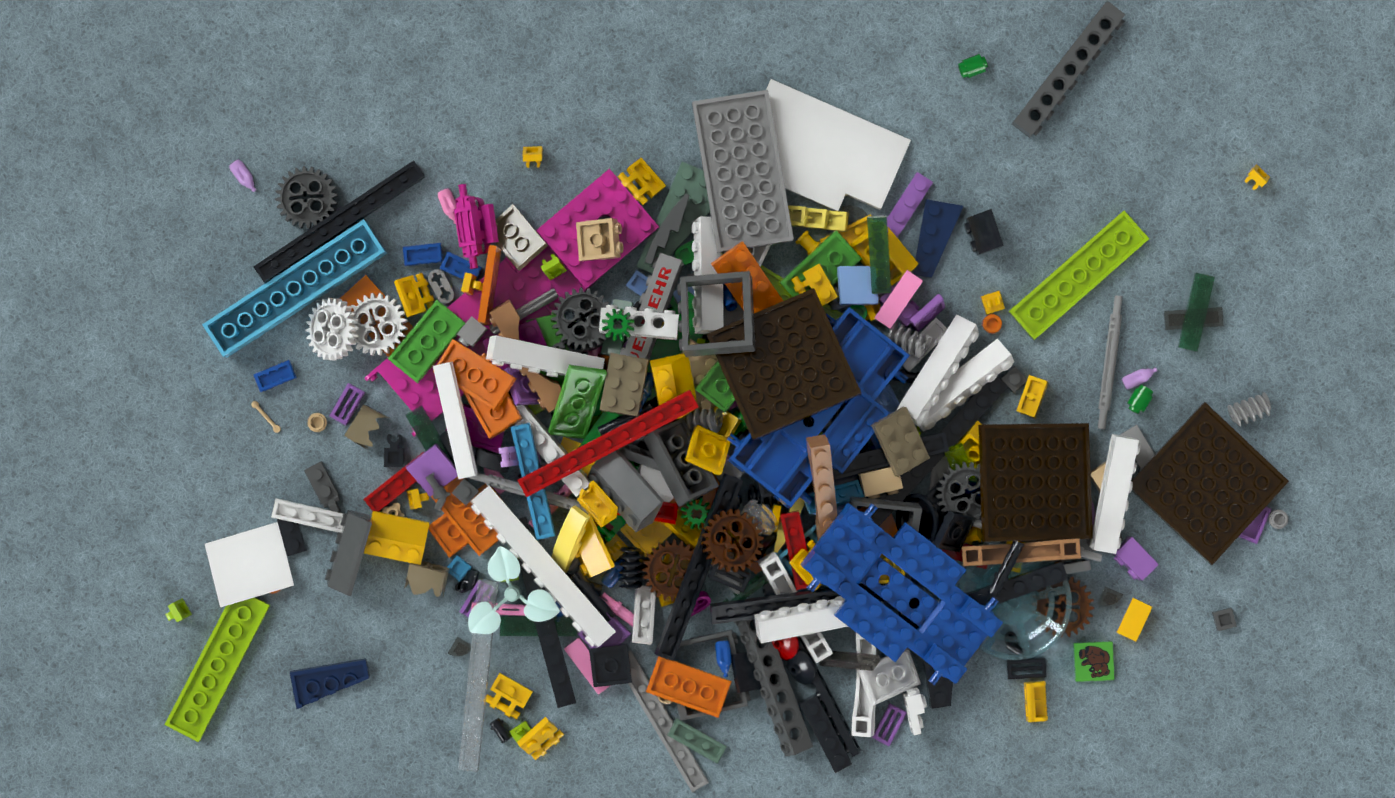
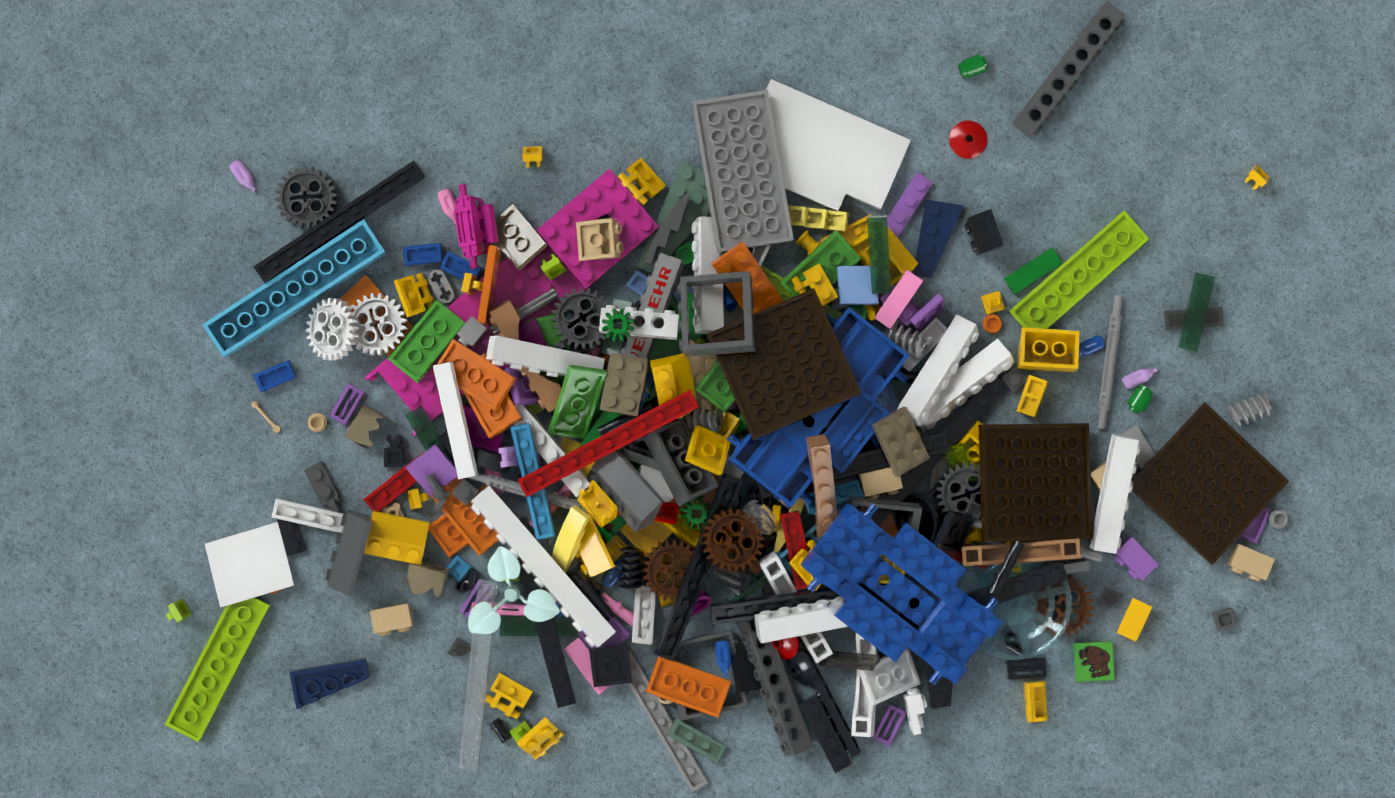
(392, 618): none -> tan brick
(961, 146): none -> red dish
(1033, 270): none -> green tile
(1048, 350): none -> yellow slope
(1091, 346): none -> blue piece
(1250, 562): none -> tan brick

